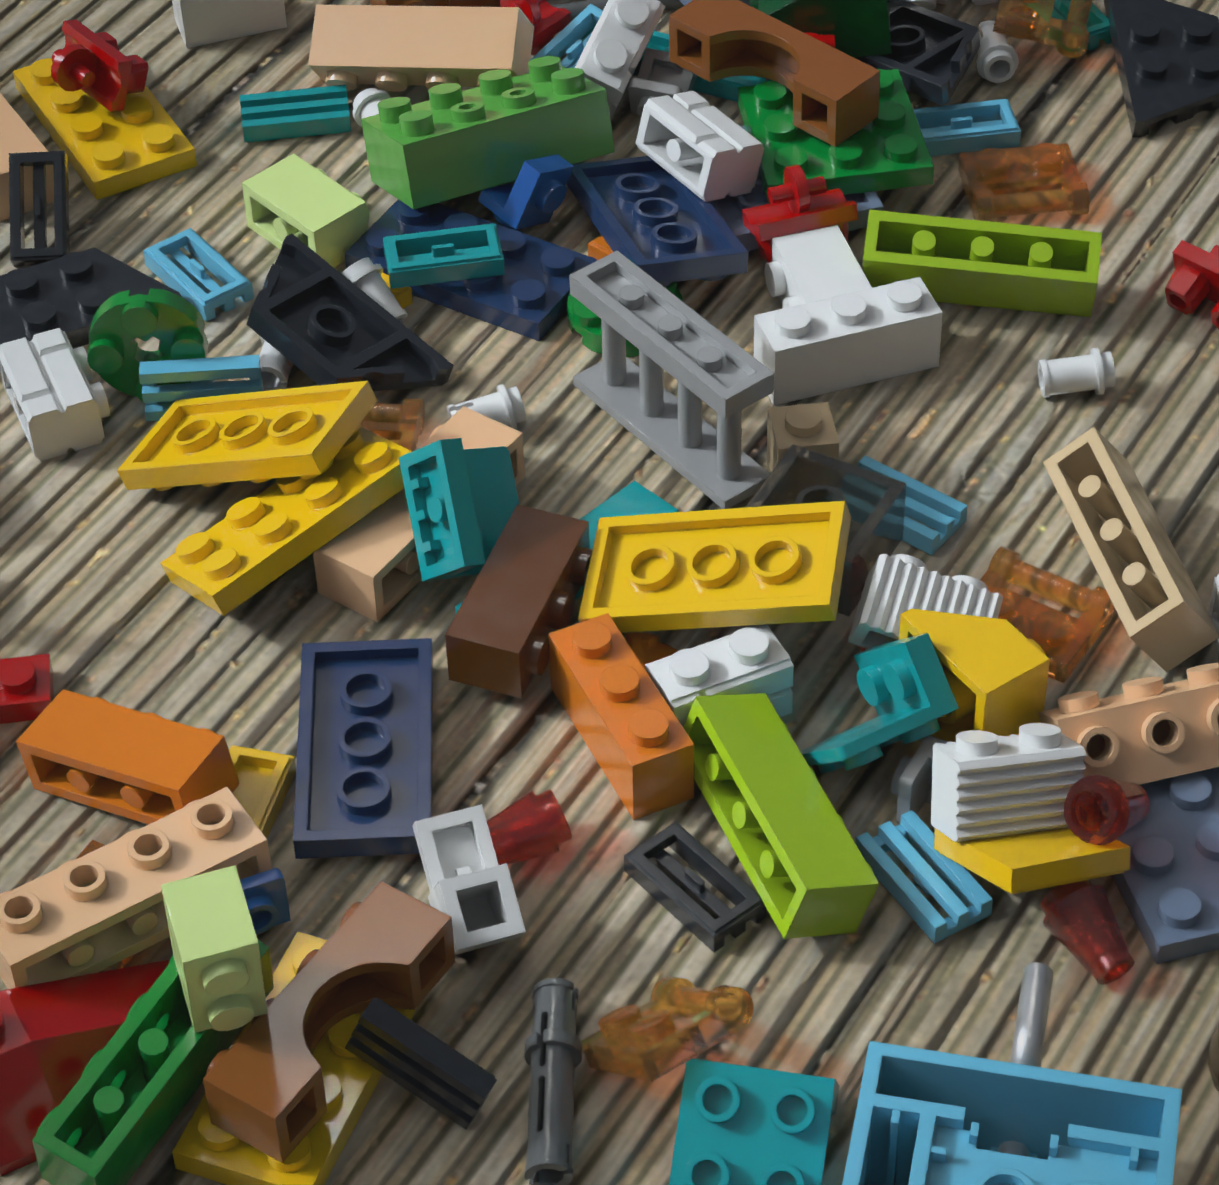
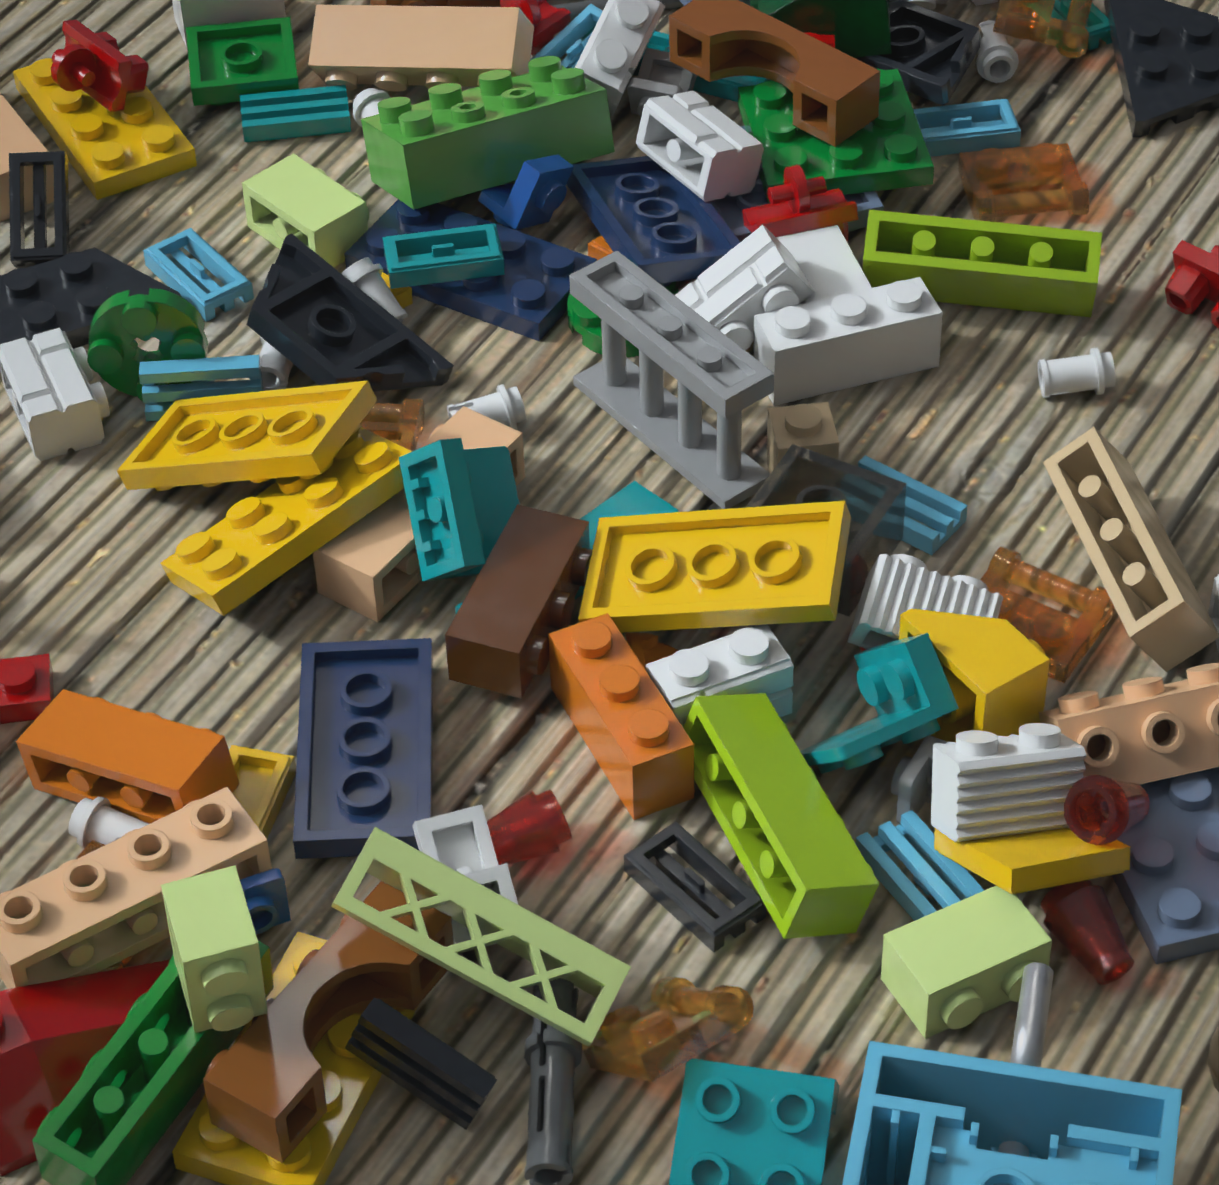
(100, 822): none -> white pin
(240, 60): none -> green plate
(489, 921): none -> yellowish green fence
(745, 282): none -> white brick
(962, 959): none -> yellowish green brick

